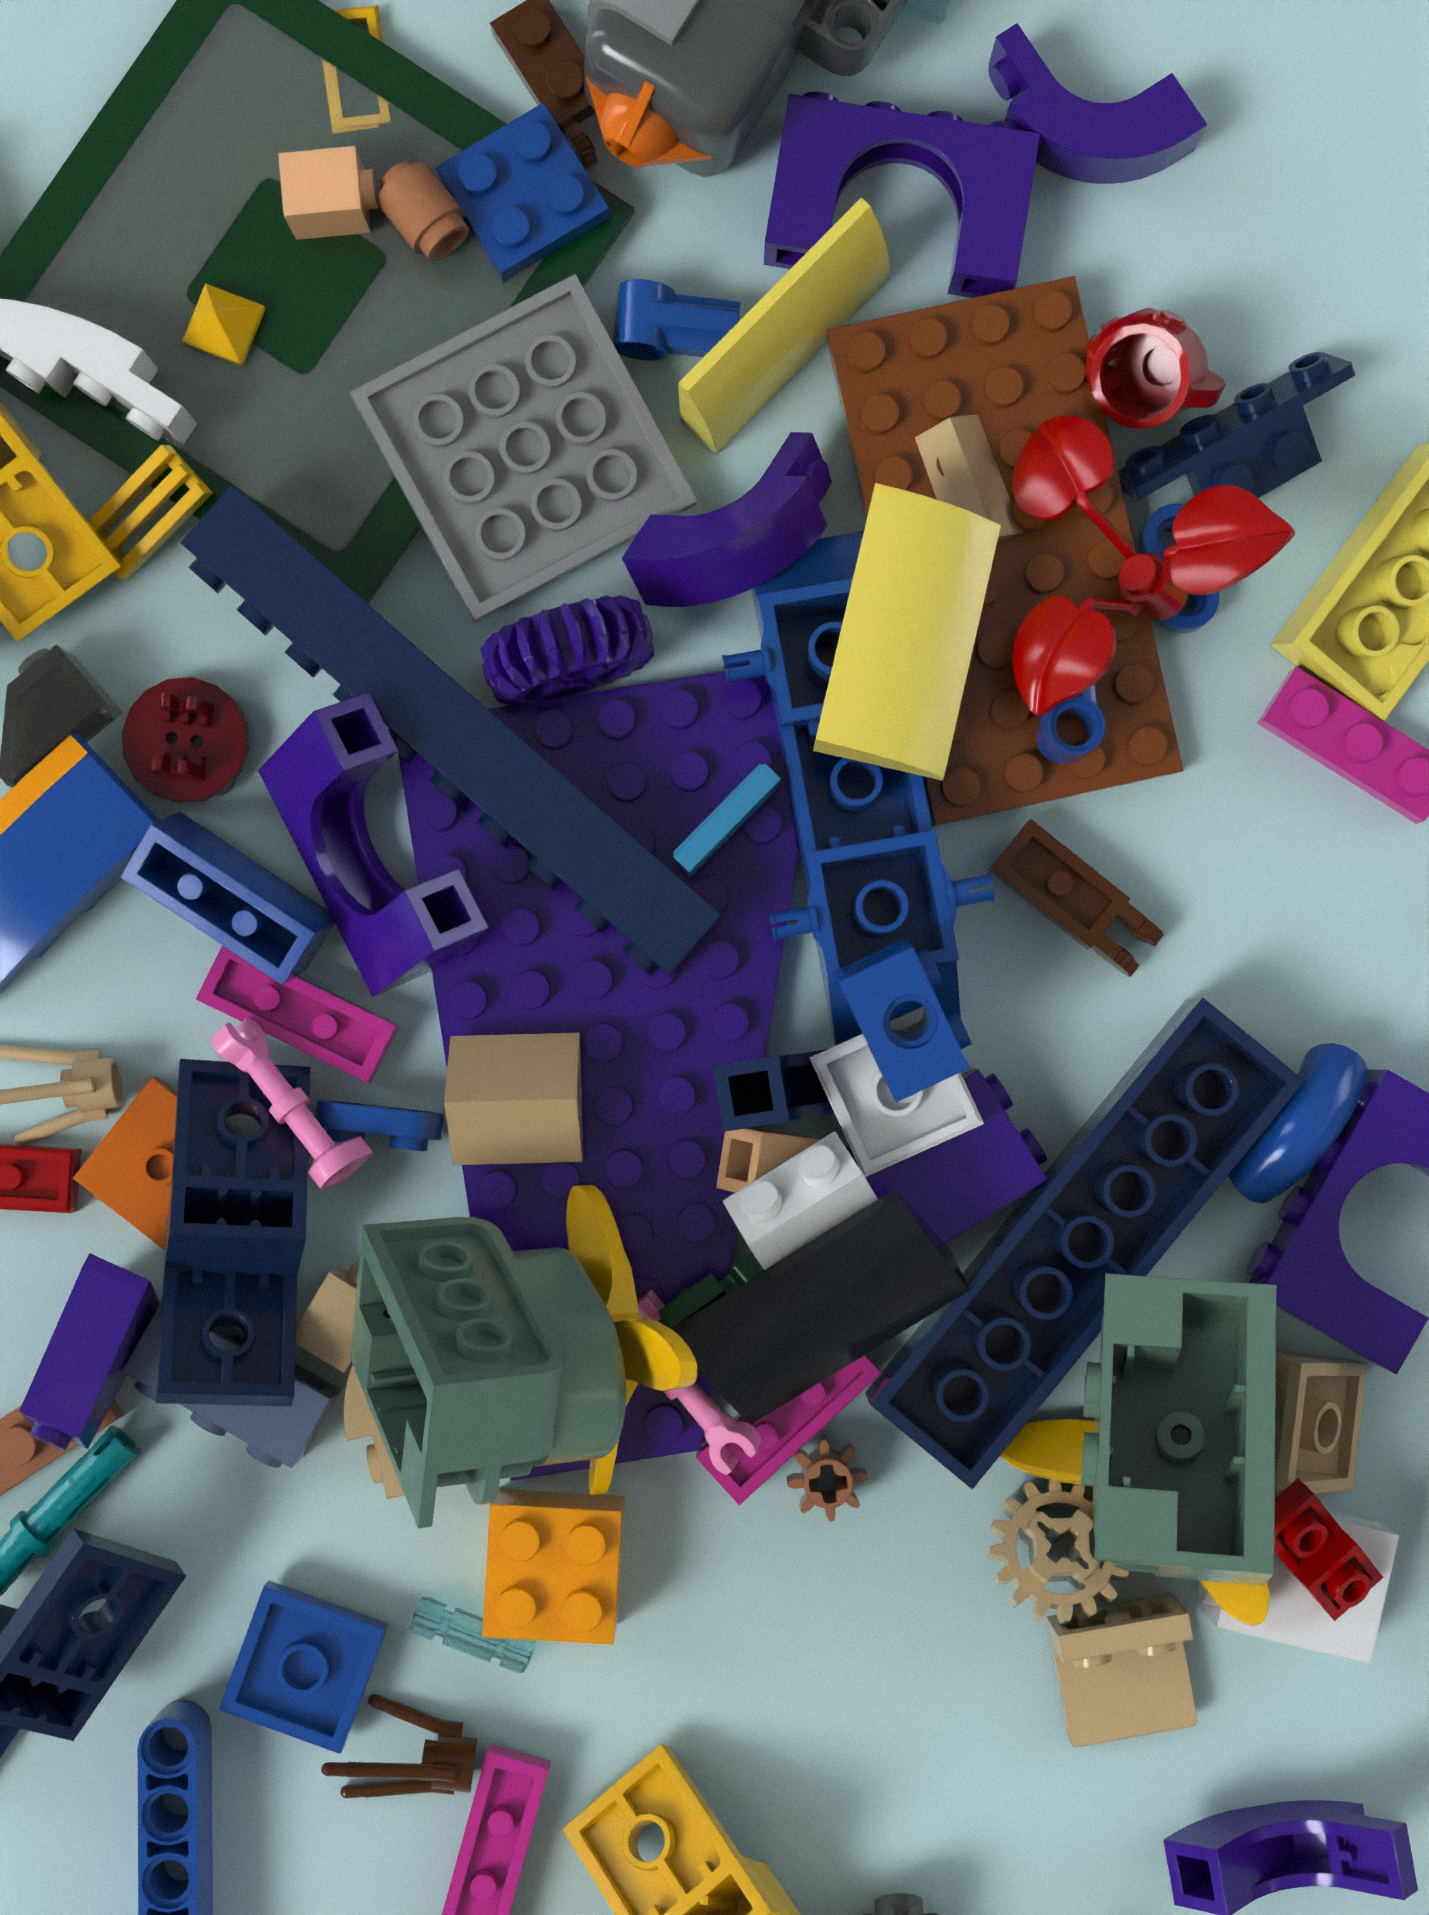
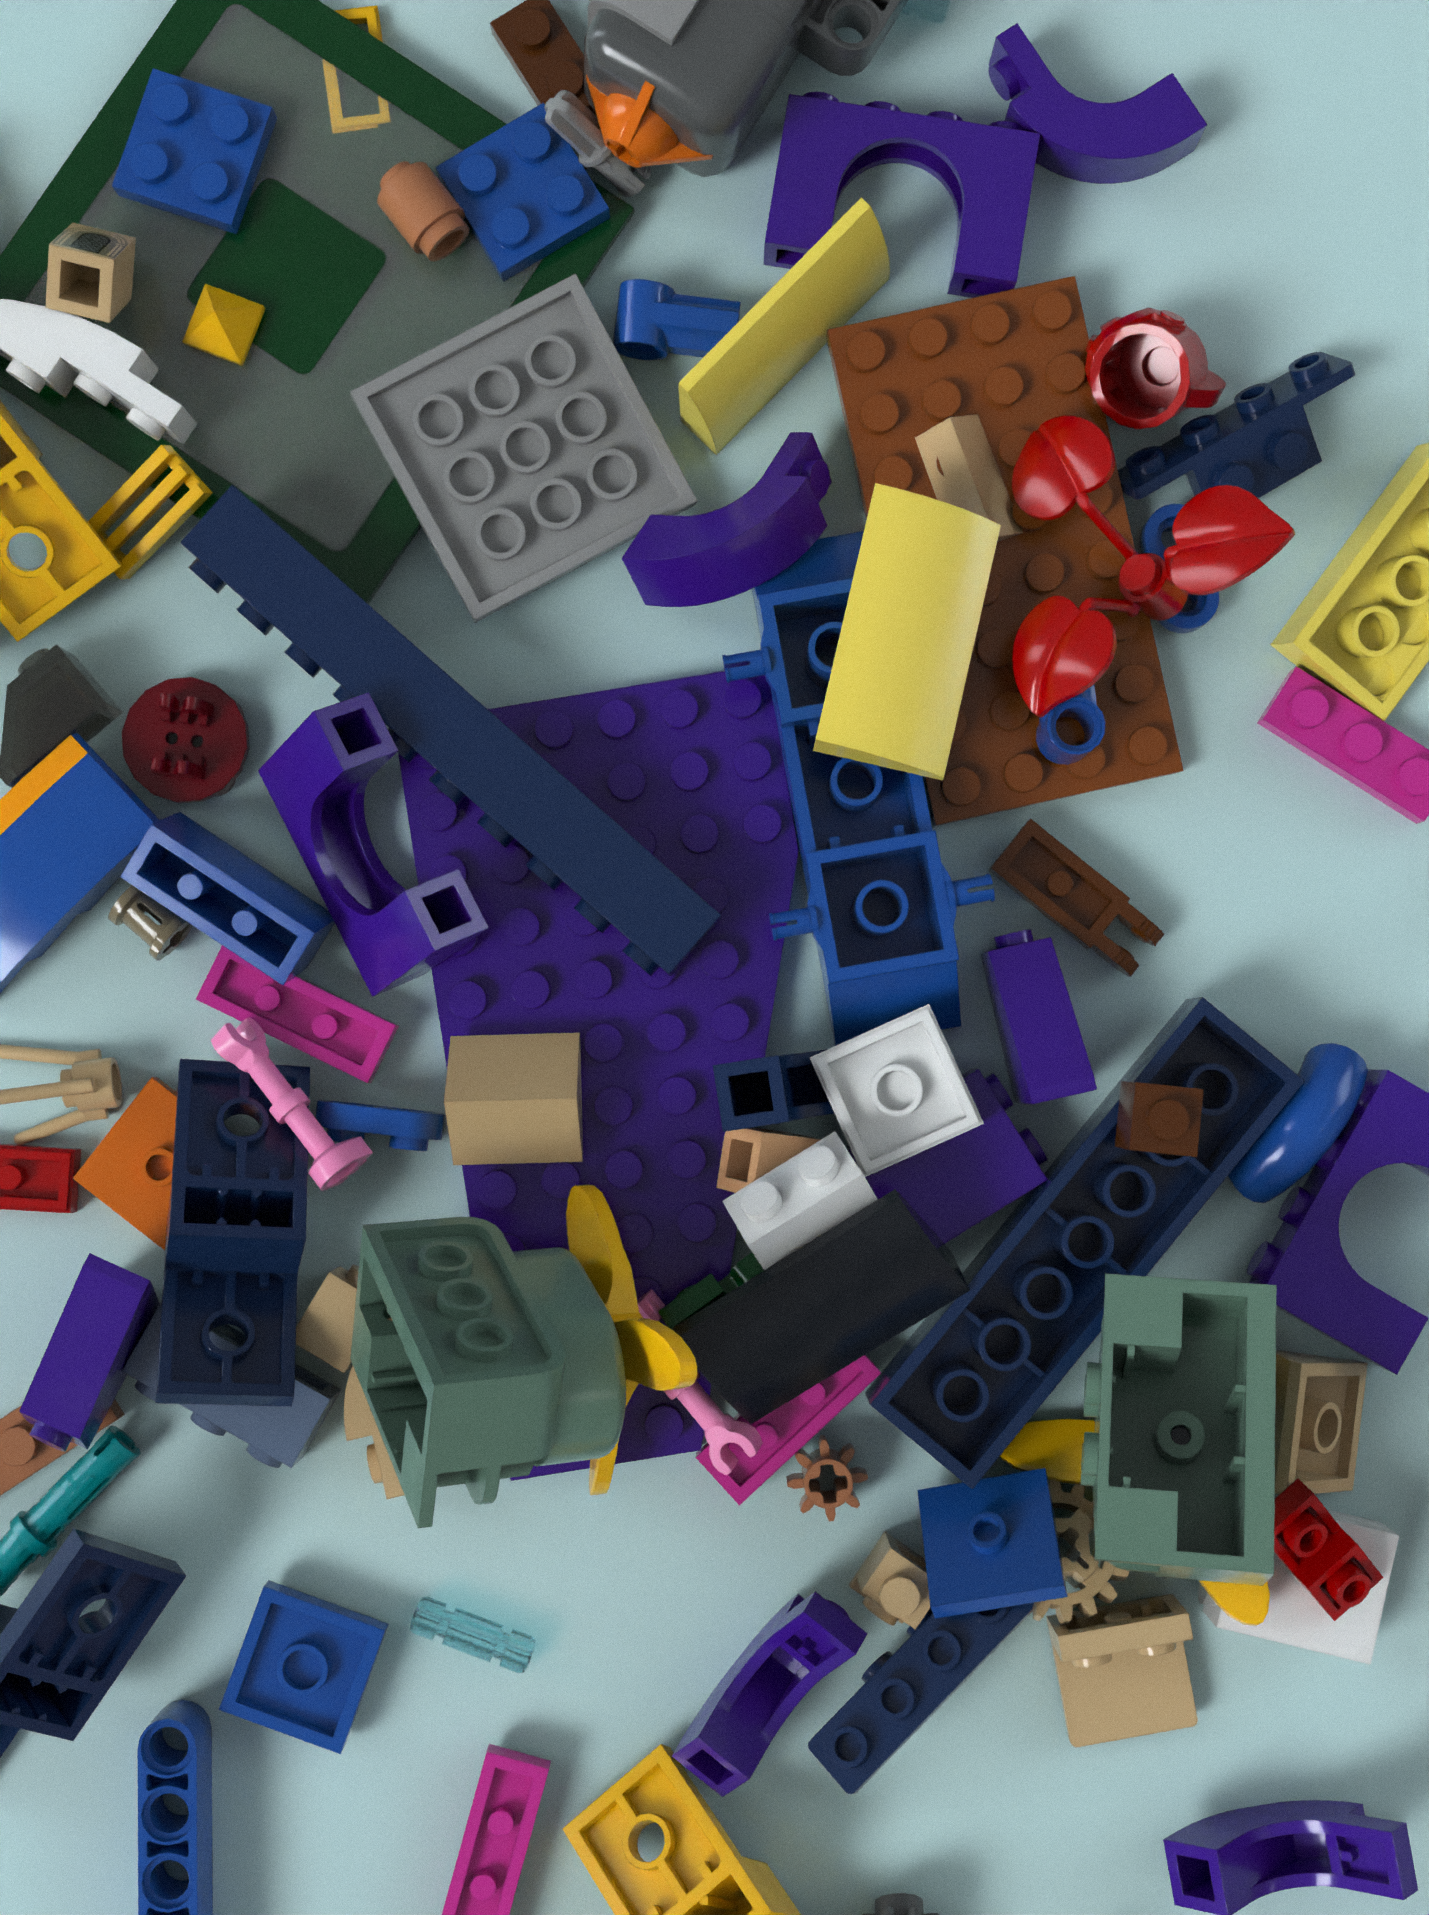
(90, 272): none -> tan brick
(161, 938): none -> dark tan bush
(194, 151): none -> blue plate
(327, 192): light nougat brick -> none
(444, 1767): reddish brown plant -> none
(553, 1566): light orange brick -> none
(567, 650): dark purple gear -> none
(582, 131): none -> light grey axle
(726, 819): dark azure tile -> none
(764, 1687): none -> dark purple arch
(893, 1583): none -> tan brick
(908, 1689): none -> dark blue bracket
(910, 1058): blue brick -> none
(991, 1544): none -> blue plate
(1036, 1020): none -> dark purple slope
(1159, 1118): none -> reddish brown brick

